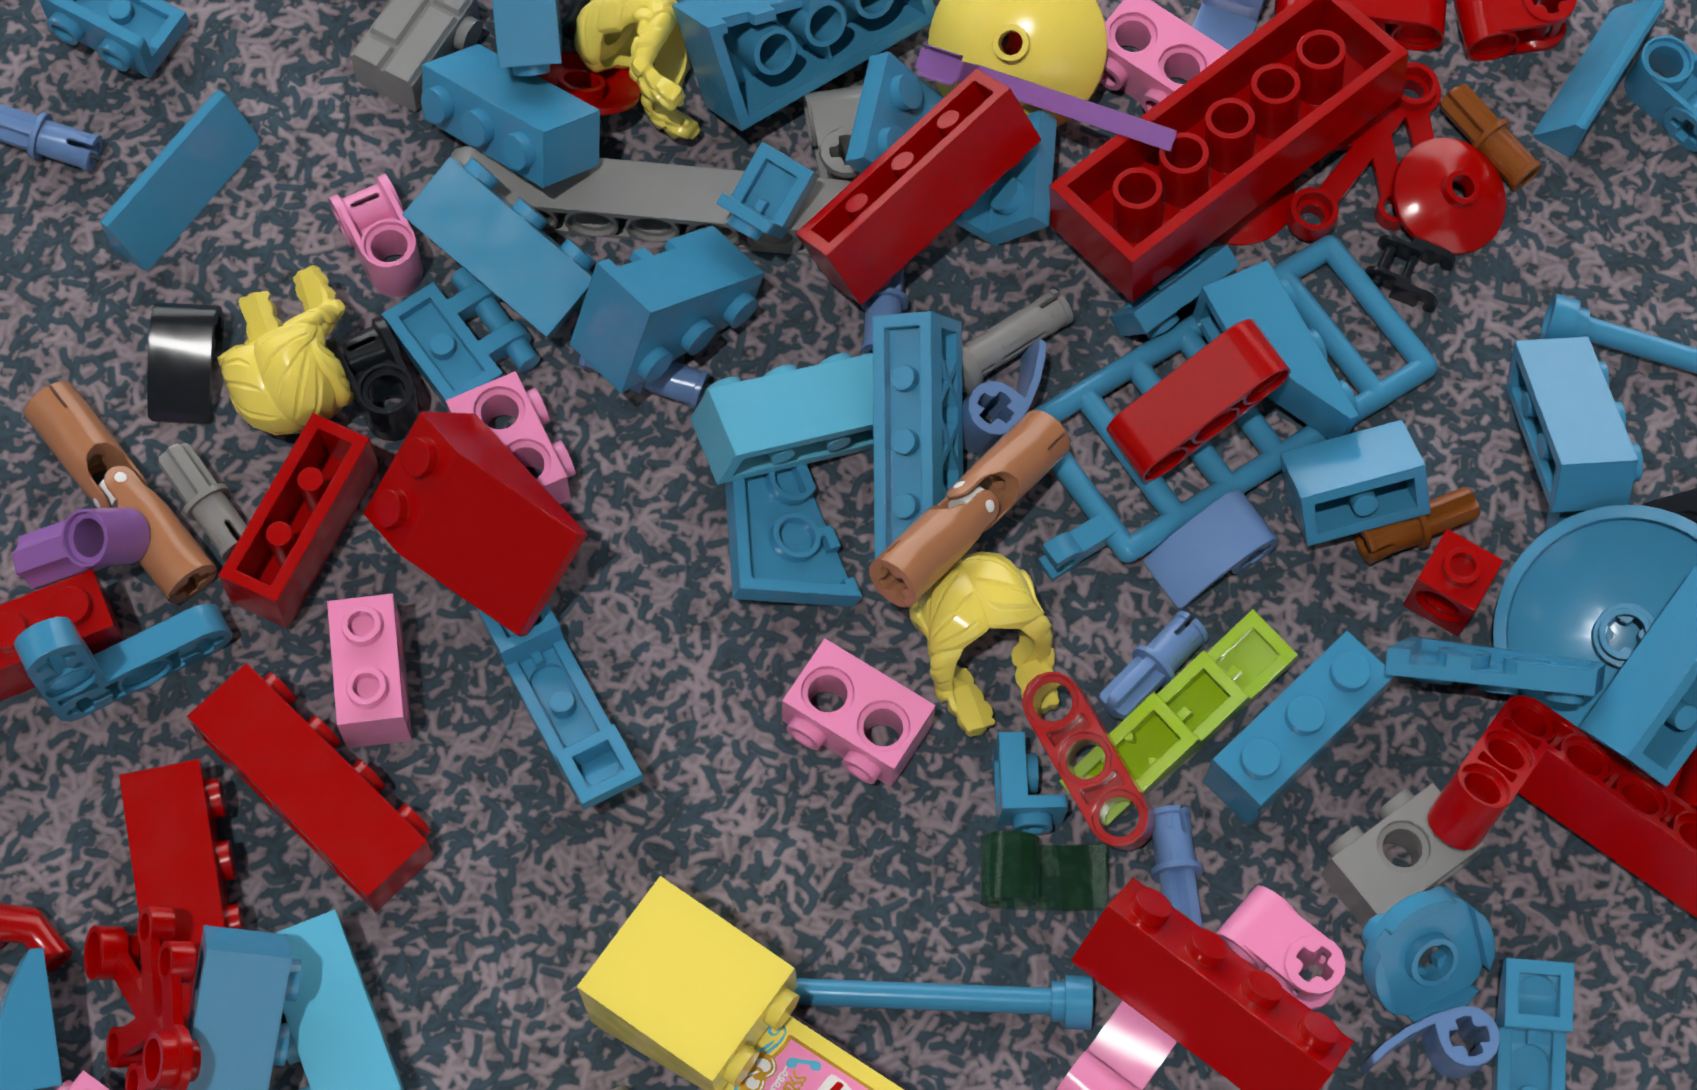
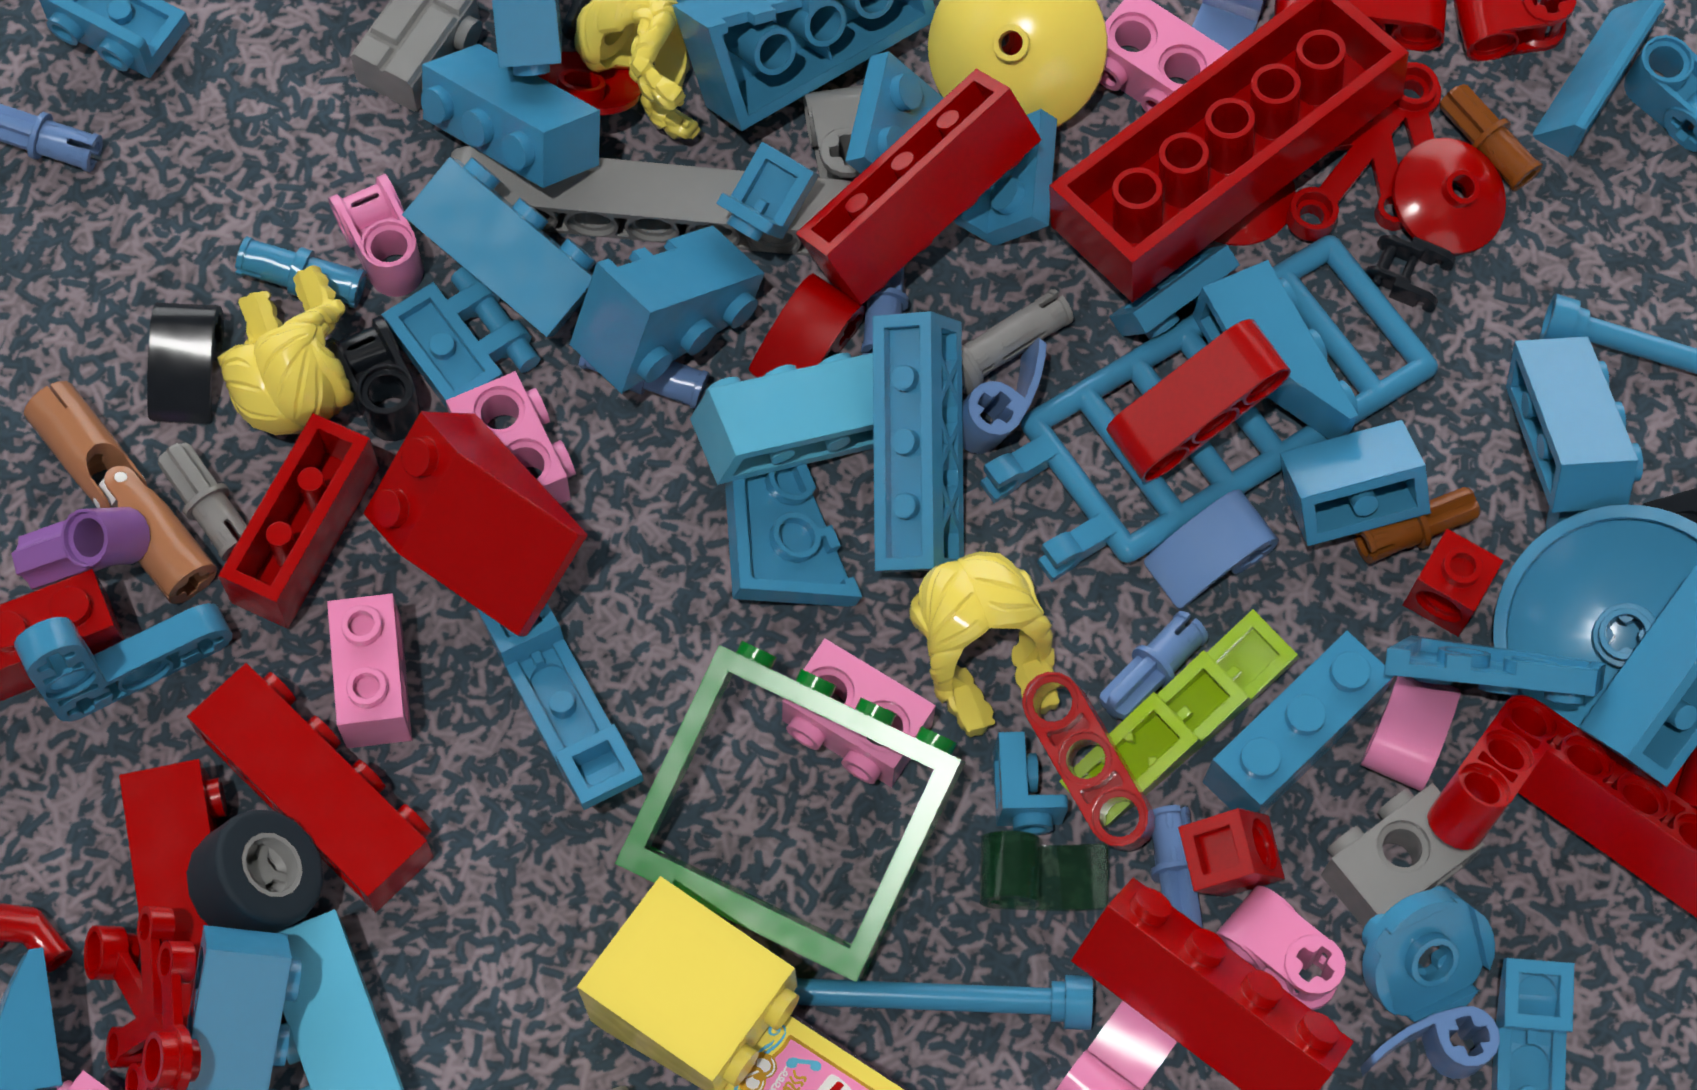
(179, 182): dark azure slope -> none
(255, 873): none -> black wheel
(281, 265): none -> dark azure pin
(743, 908): none -> window
(809, 327): none -> red panel
(949, 68): medium lavender piece -> none
(968, 510): nougat piece -> none
(1231, 852): none -> red brick
(1411, 731): none -> bright pink panel

